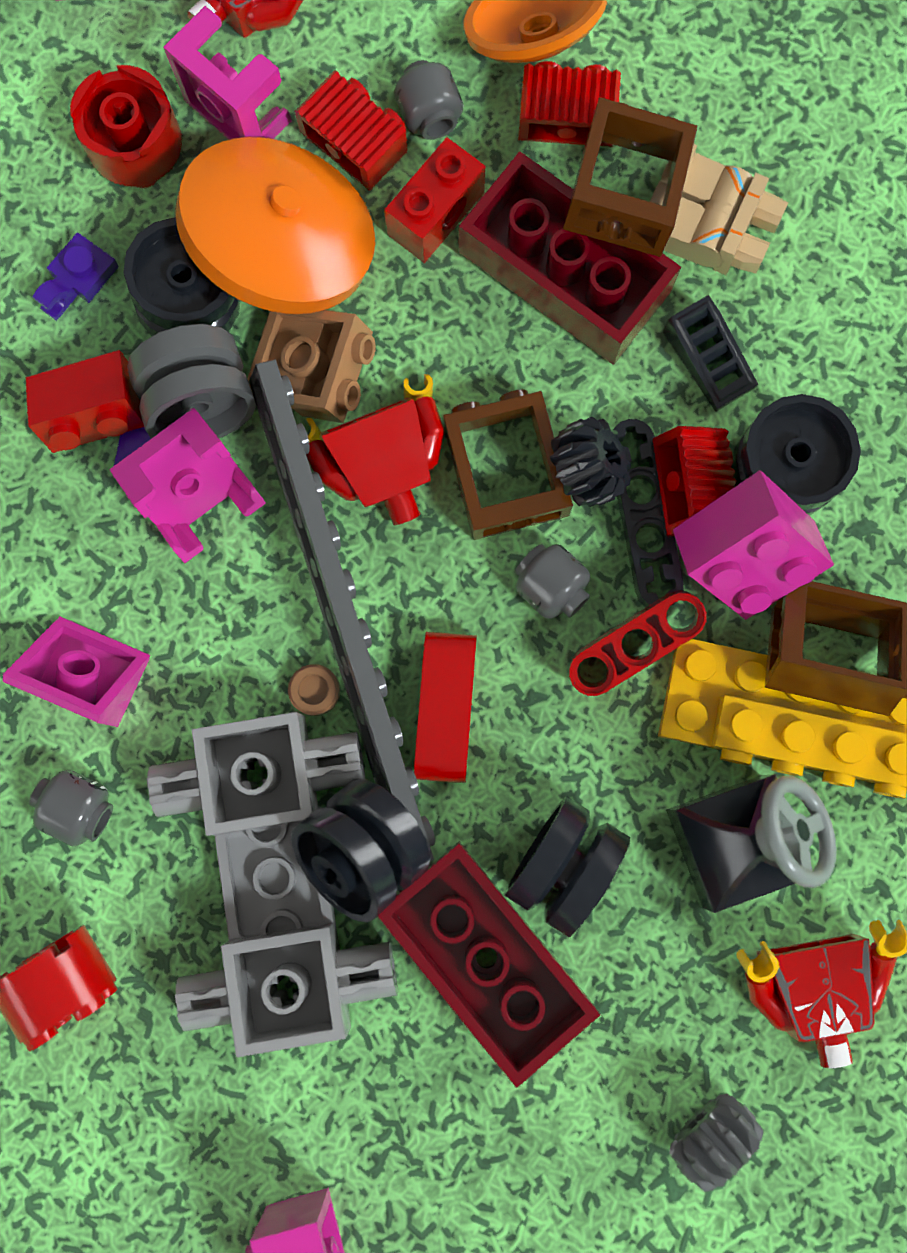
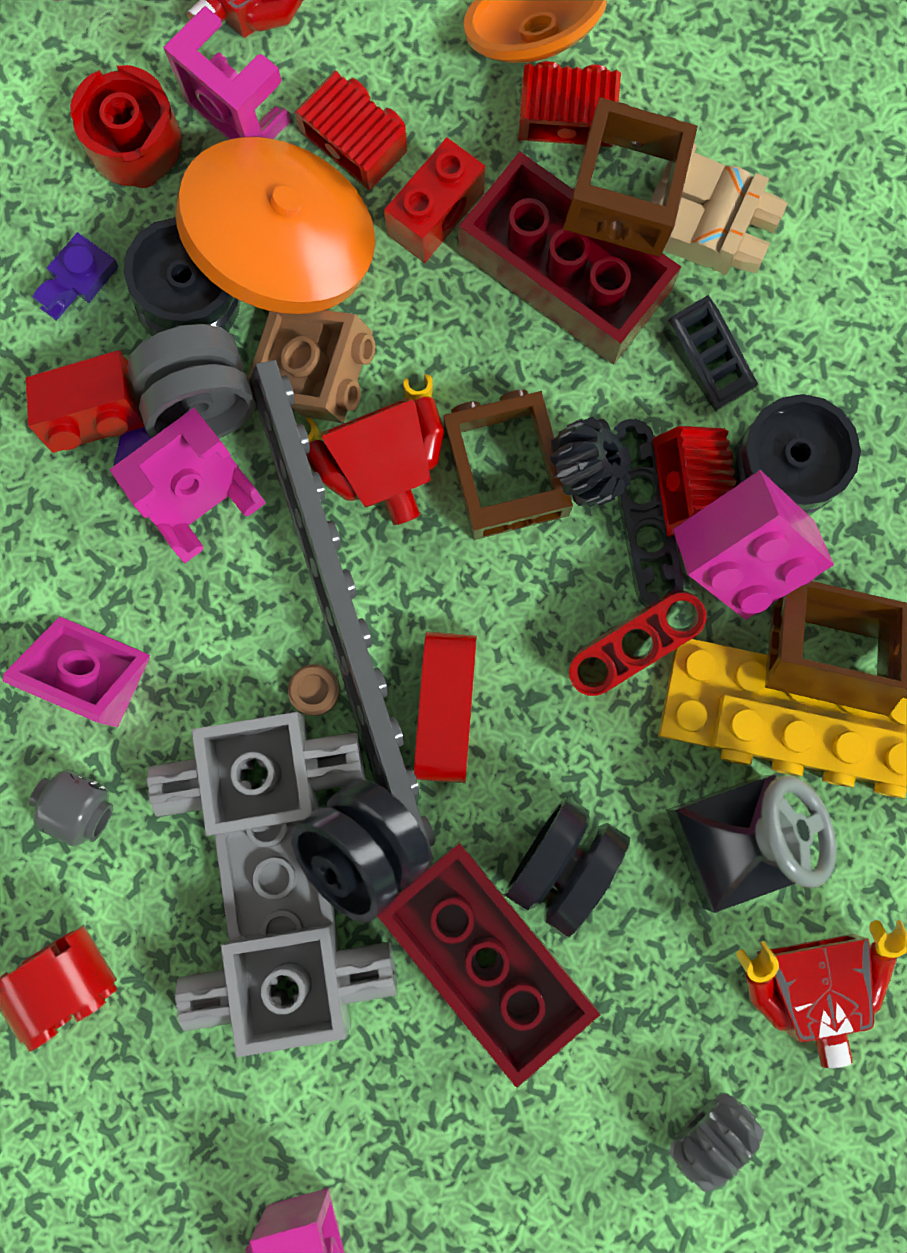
(428, 99): dark grey head -> none
(552, 581): dark grey head -> none

